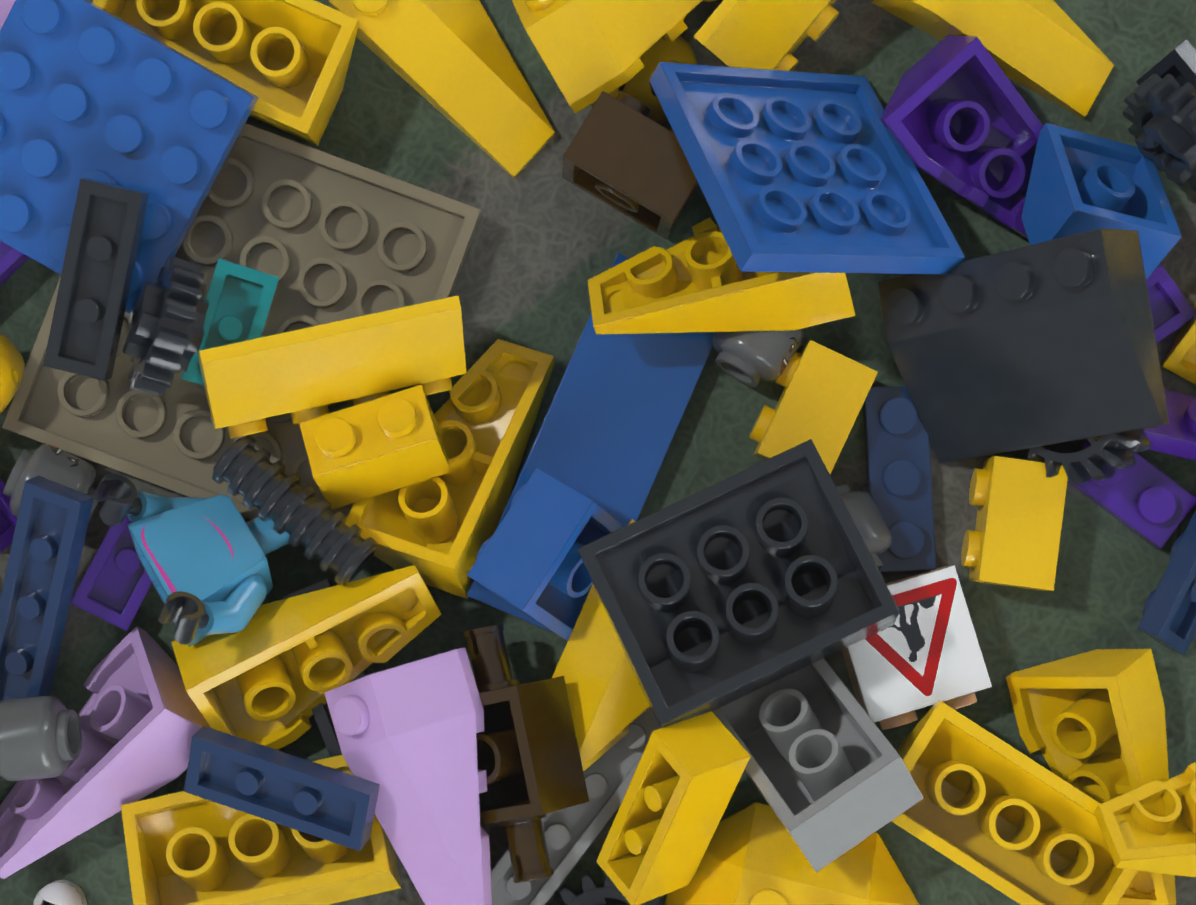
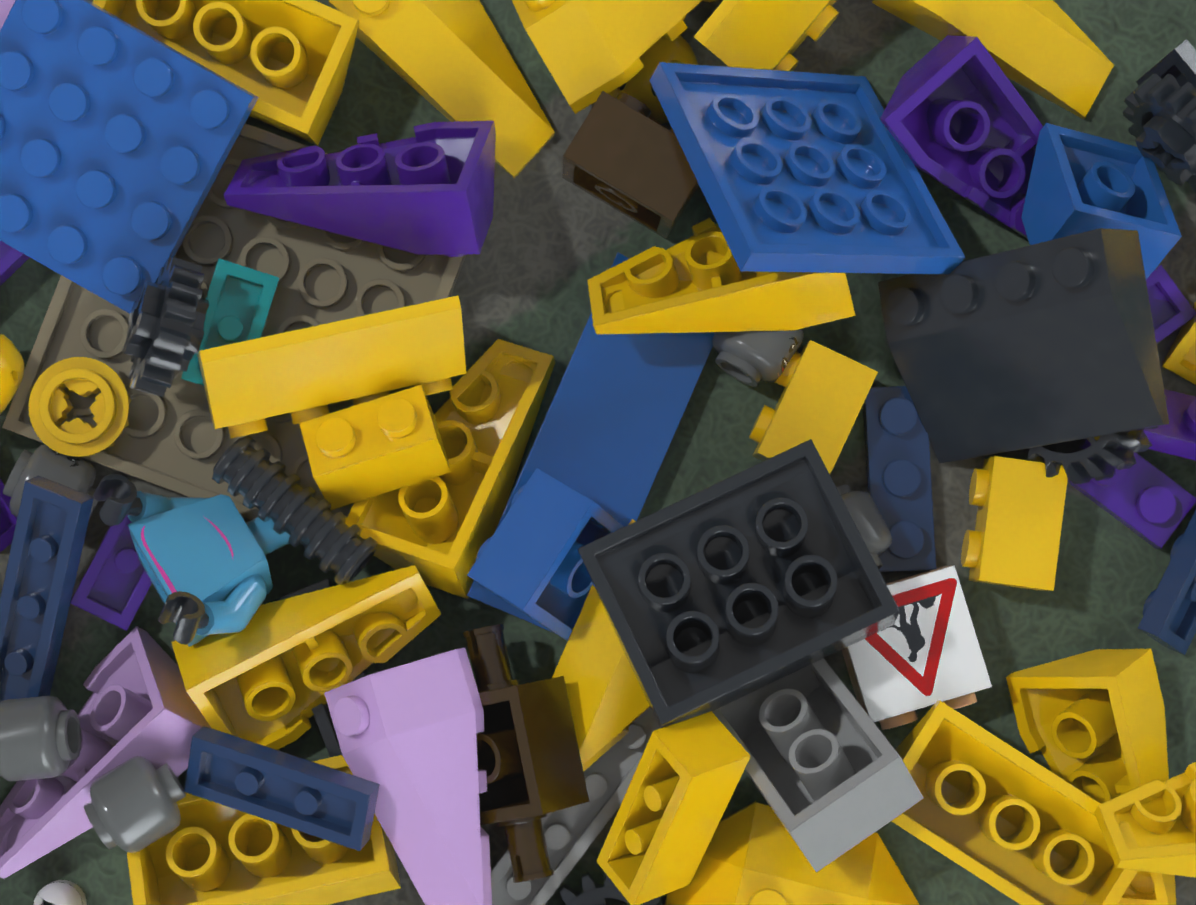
(51, 405): none -> yellow gear
(96, 279): black plate -> none
(134, 804): none -> dark grey head
(403, 194): none -> dark purple wedge

